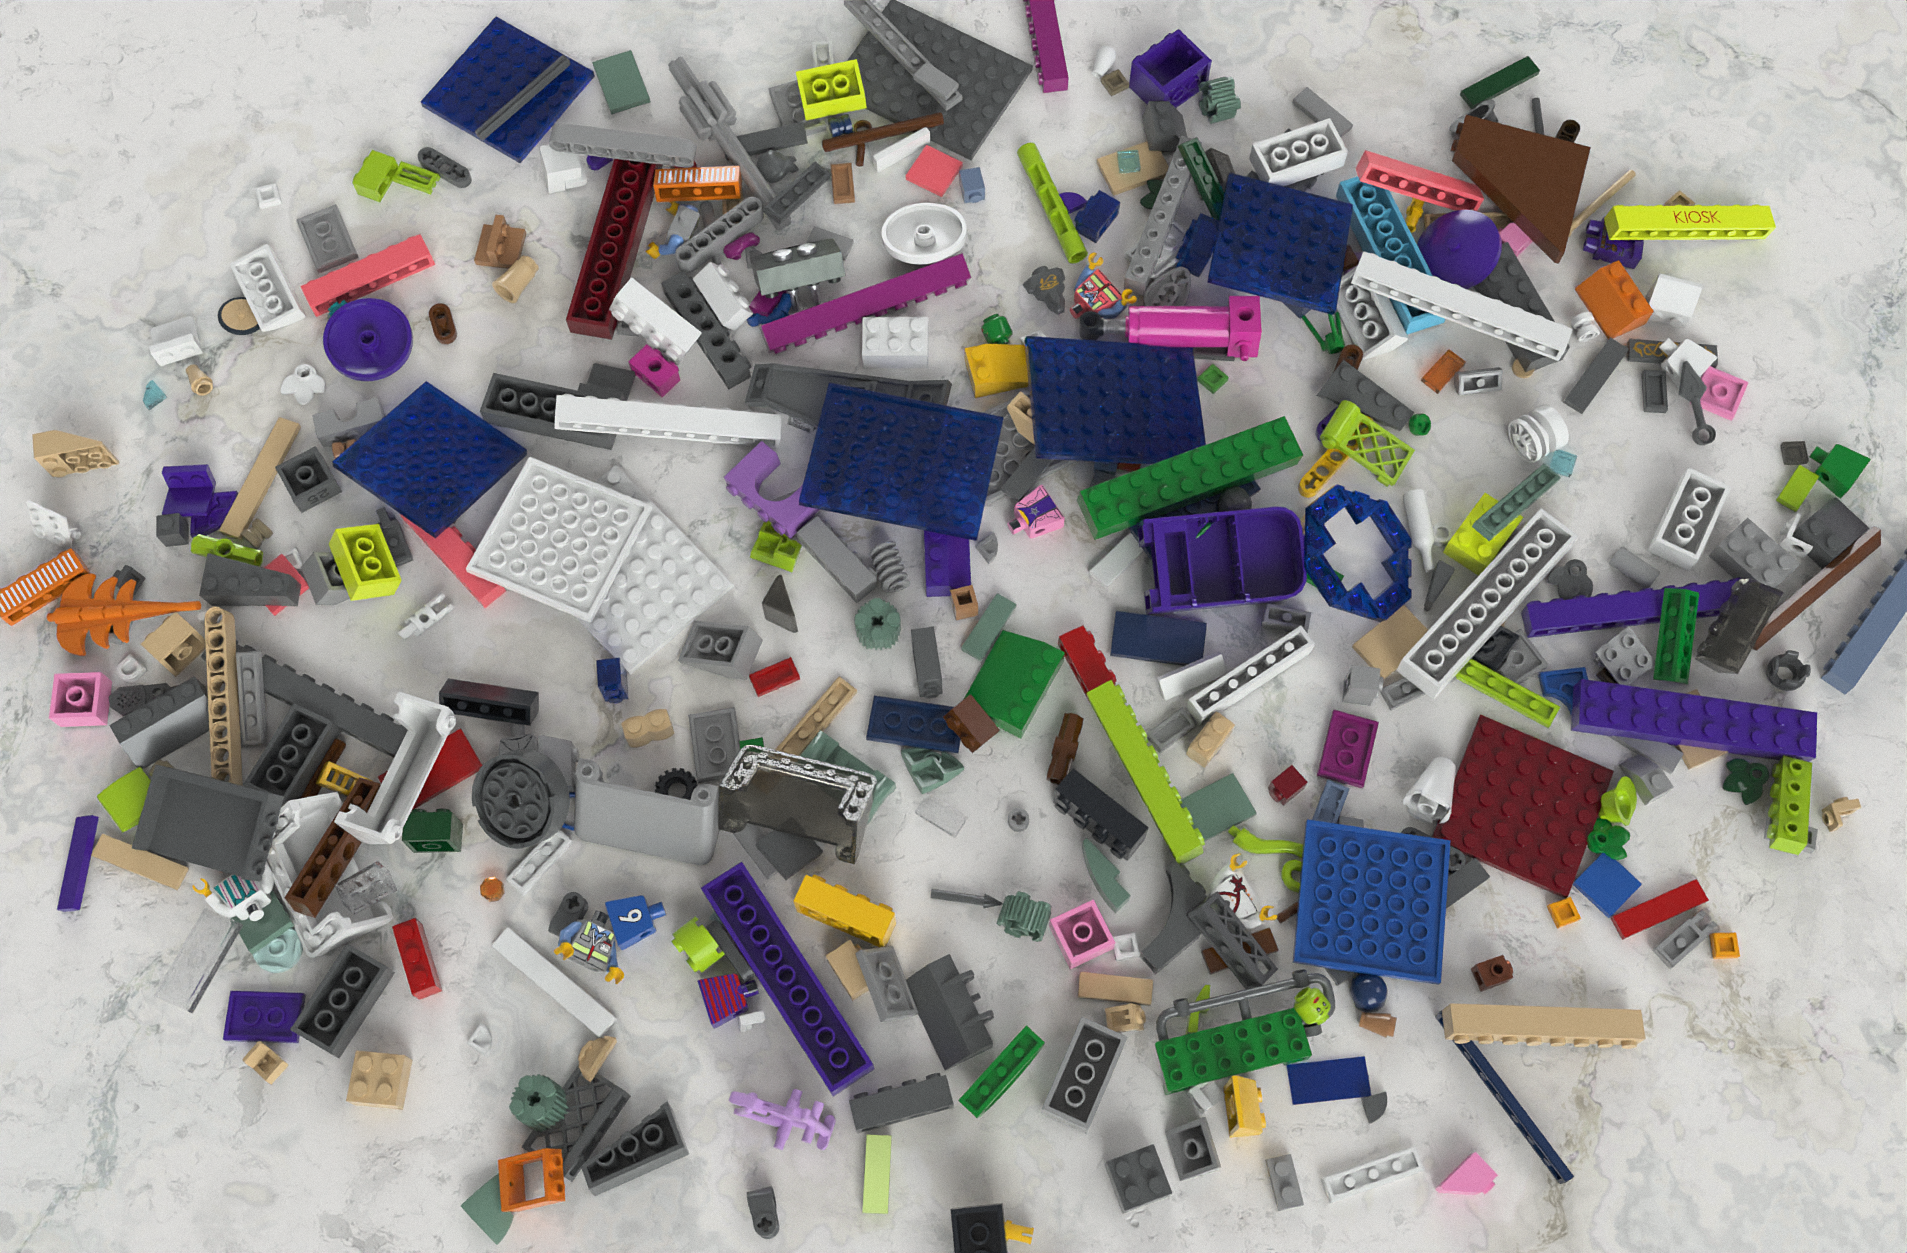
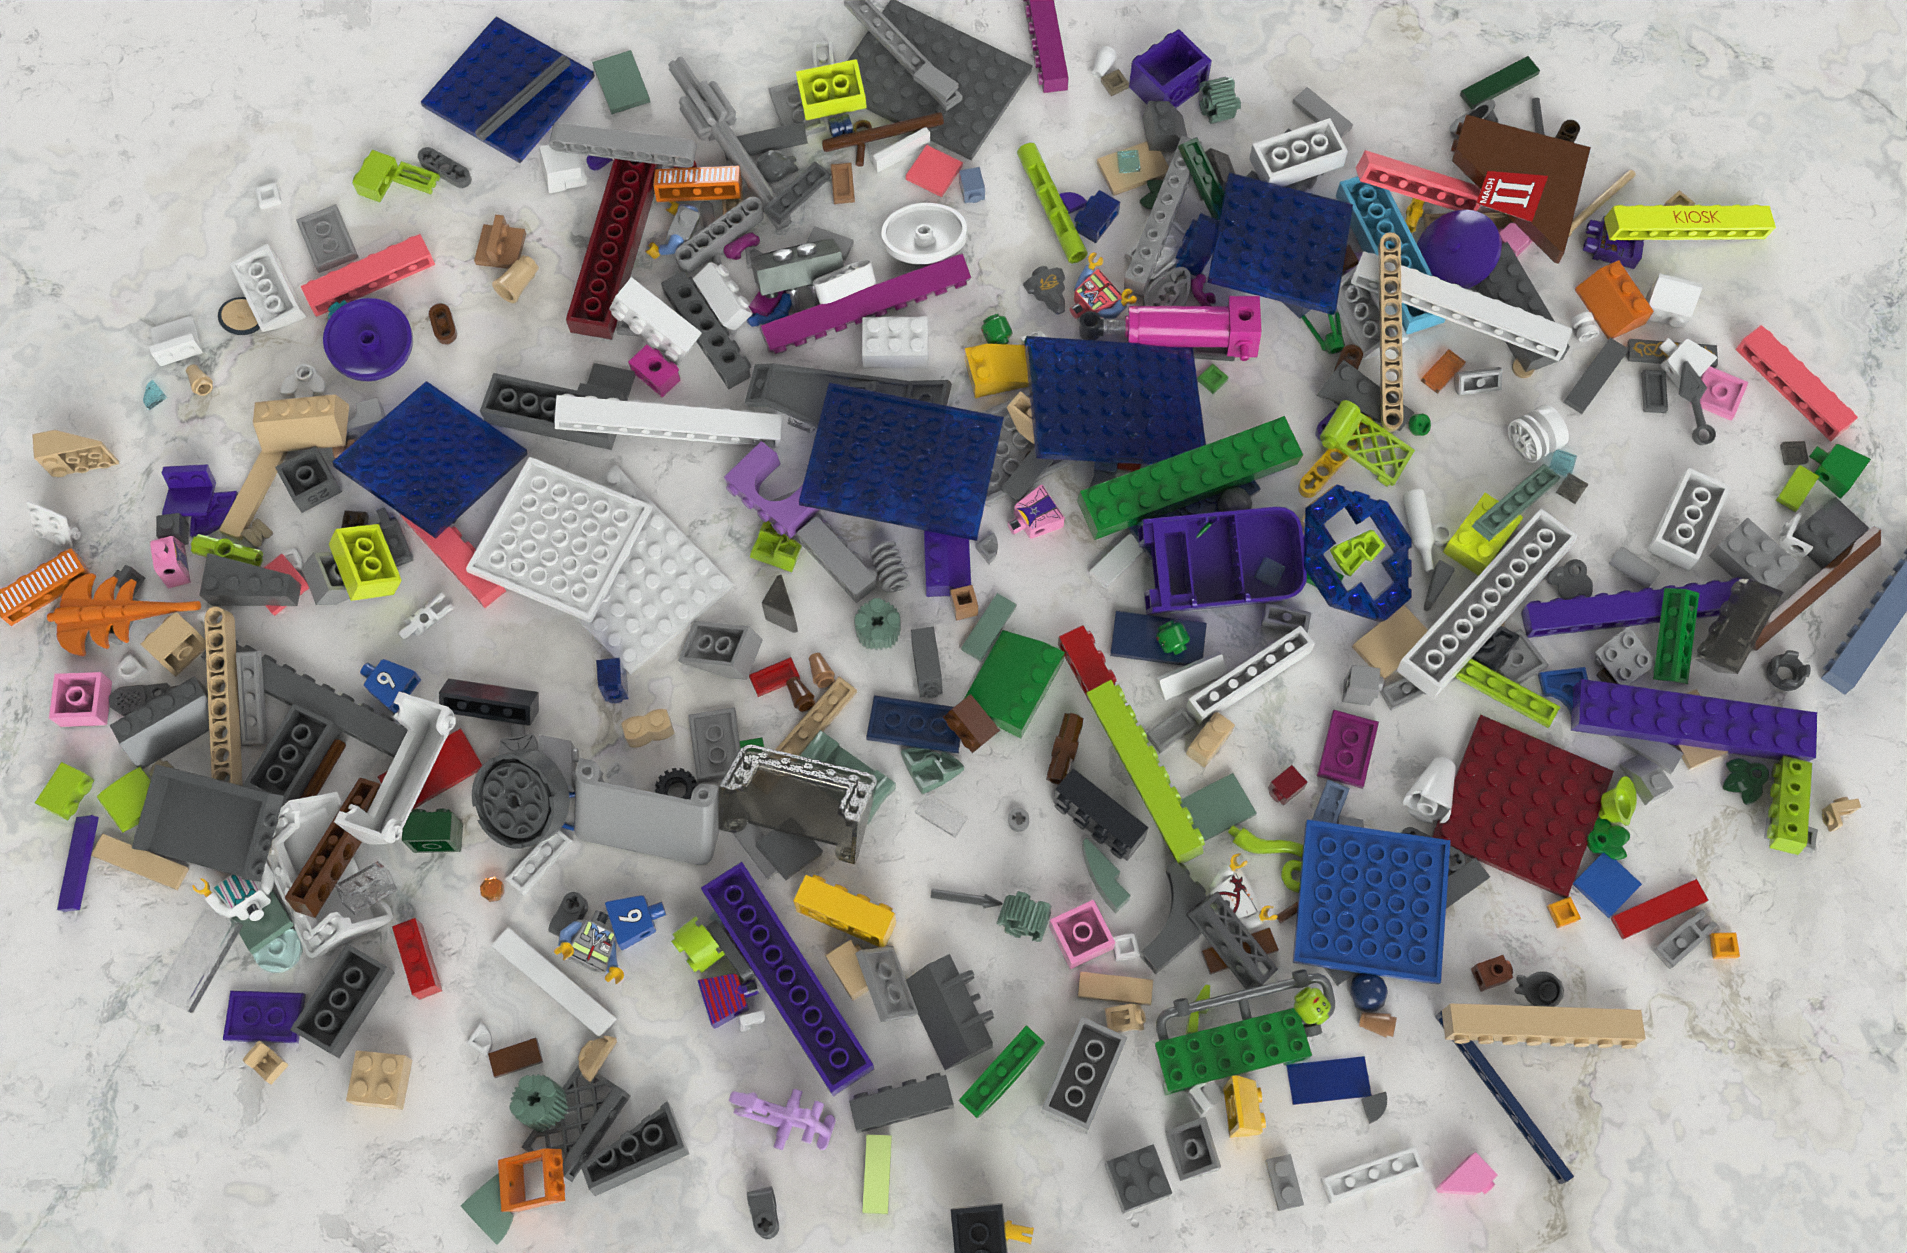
(64, 791): none -> lime brick
(170, 554): none -> bright pink torso
(301, 423): none -> tan slope
(328, 766): yellow slope -> none
(354, 519): none -> dark brown tile
(387, 680): none -> blue torso
(515, 1058): none -> reddish brown tile
(800, 695): none -> reddish brown cone
(821, 672): none -> medium nougat cone
(844, 281): none -> white beam
(1172, 637): none -> green head
(1203, 299): none -> magenta piece
(1269, 572): none -> clear light blue tile
(1355, 551): none -> lime slope
(1390, 321): none -> tan beam
(1512, 193): none -> red sticker
(1540, 989): none -> dark grey piece
(1572, 488): none -> clear smoke tile
(1796, 383): none -> coral brick

